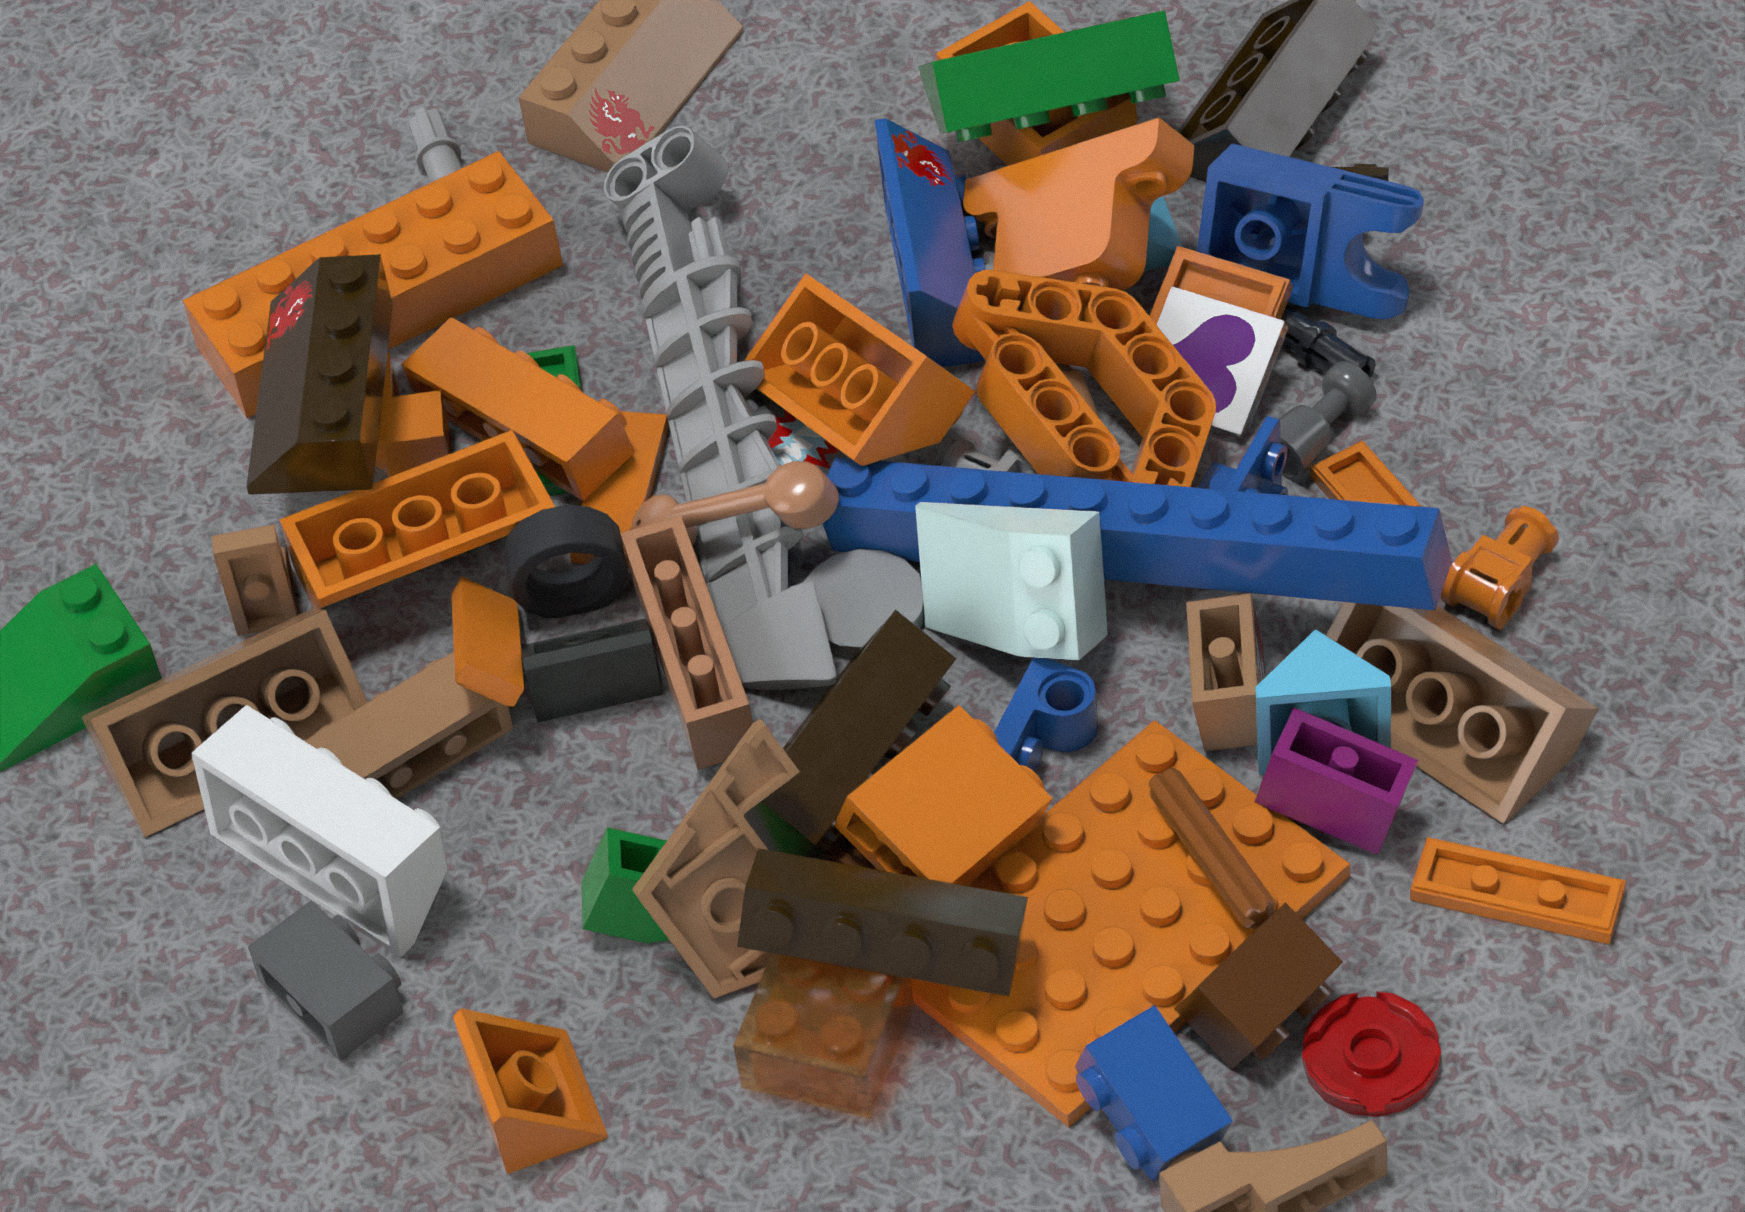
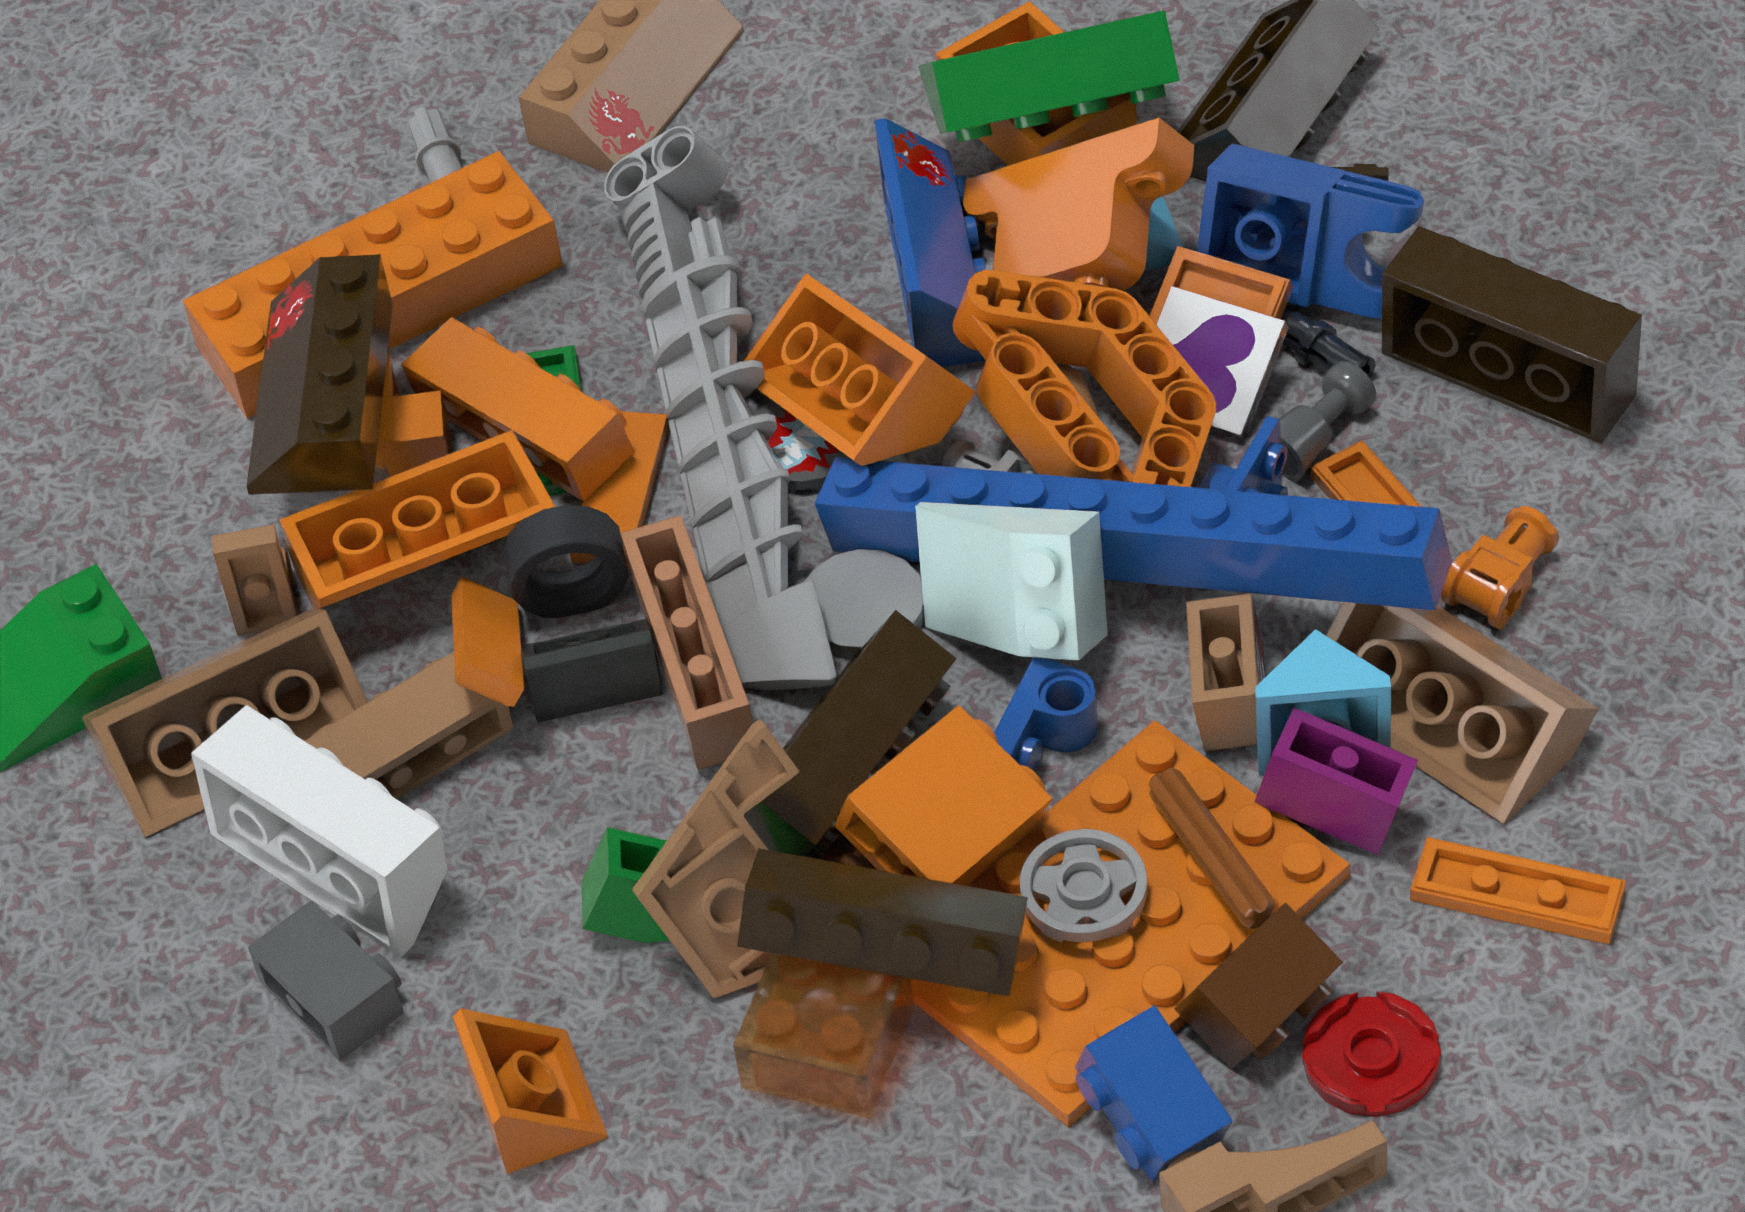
(794, 492): nougat piece -> none
(1084, 886): none -> light grey wheel
(1510, 334): none -> dark brown brick

